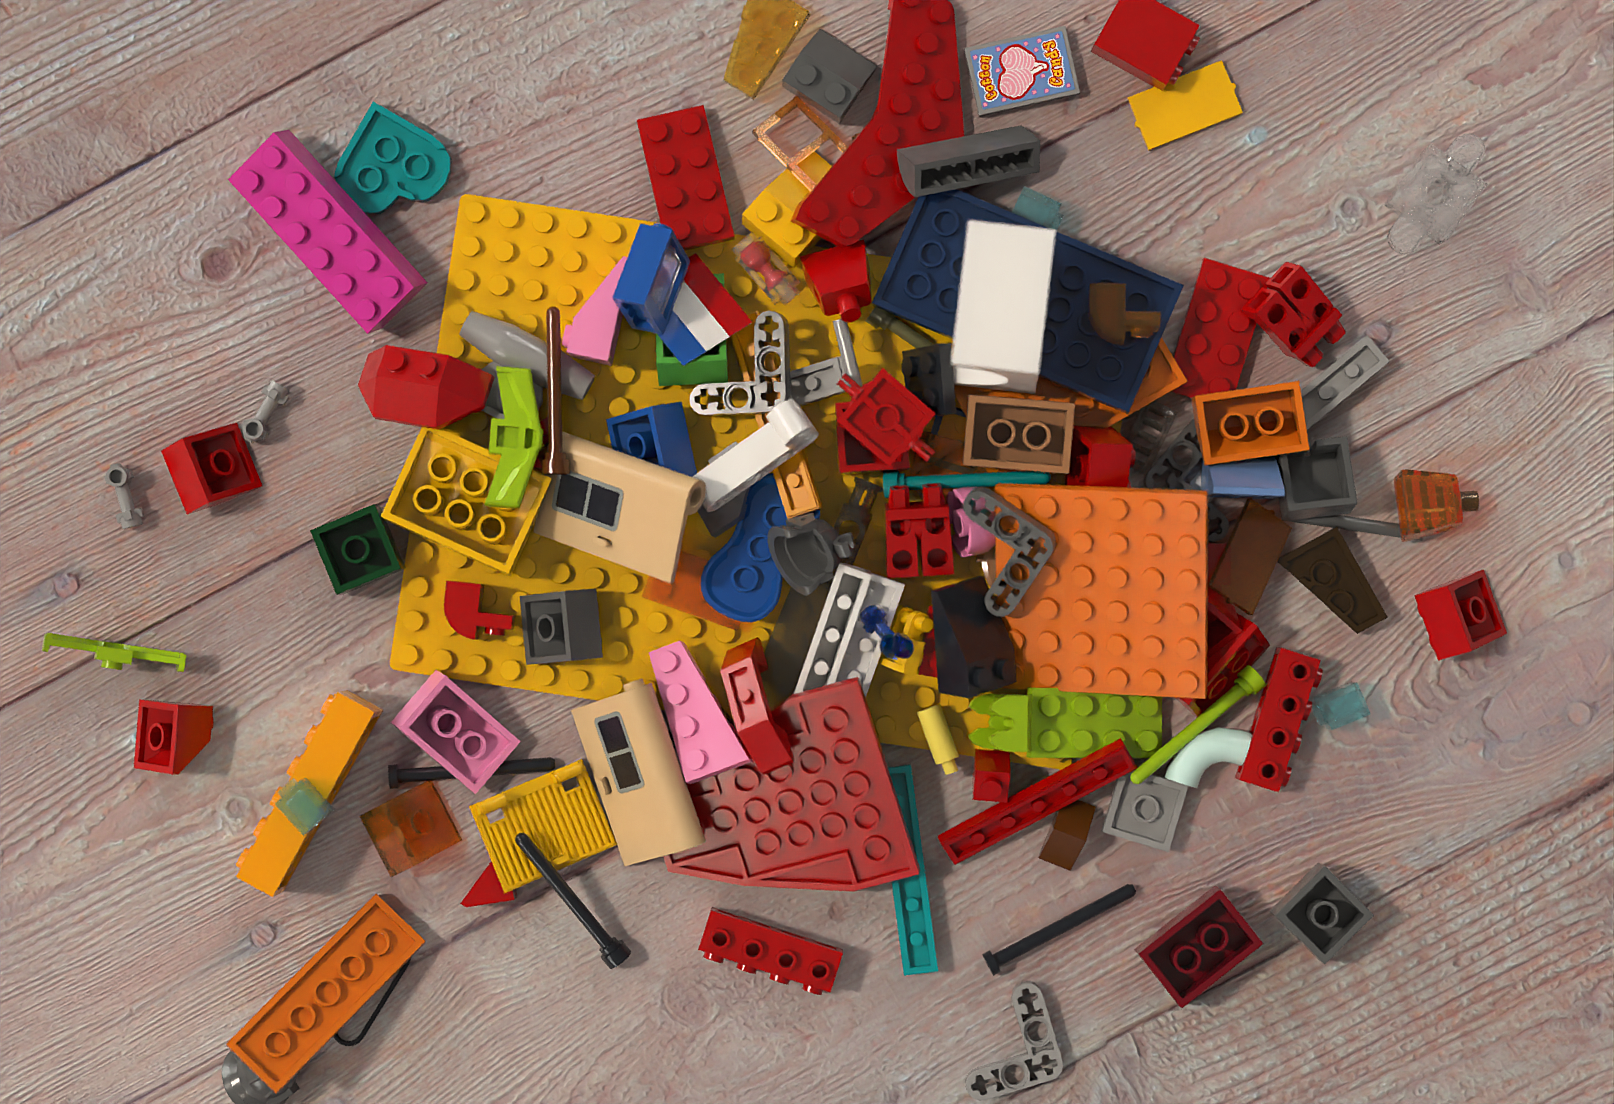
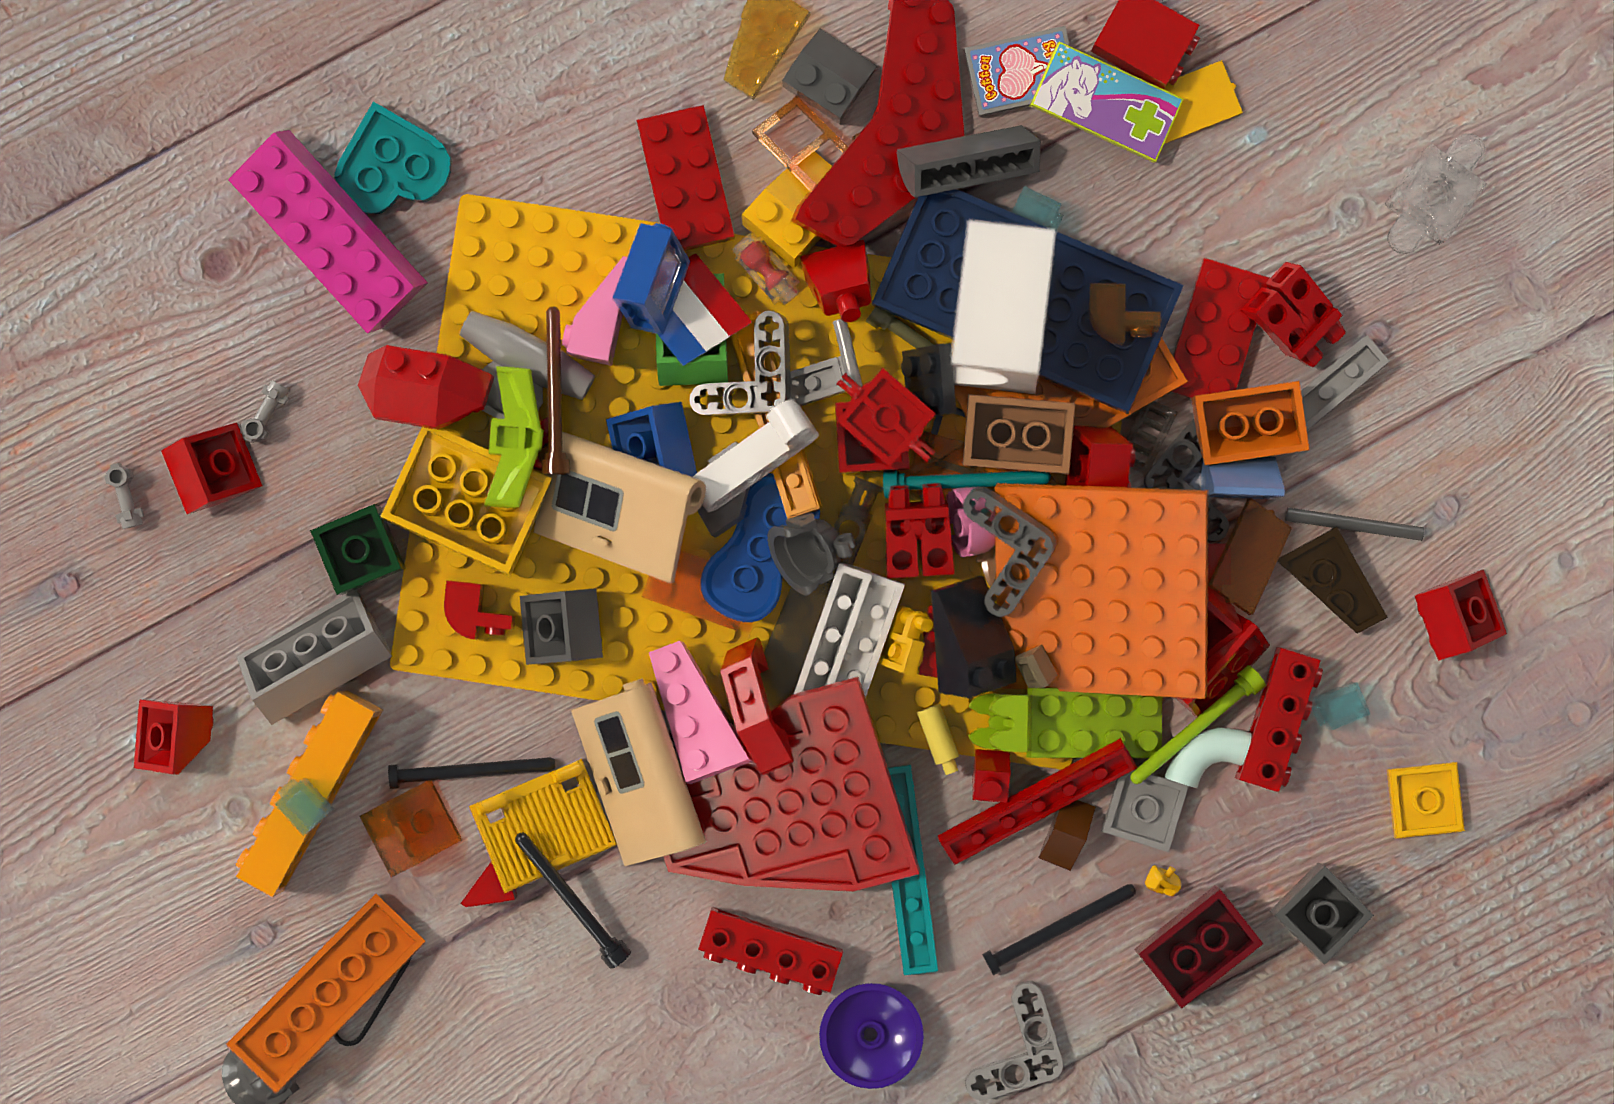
(114, 654): lime plate -> none
(313, 657): none -> light grey slope
(455, 731): bright pink slope -> none
(876, 1061): none -> dark purple dish
(891, 644): clear blue bar -> none
(1036, 667): none -> dark tan slope
(1106, 102): none -> tile
(1163, 881): none -> yellow piece
(1318, 482): dark grey piece -> none
(1425, 800): none -> yellow tile
(1430, 503): clear orange torso -> none

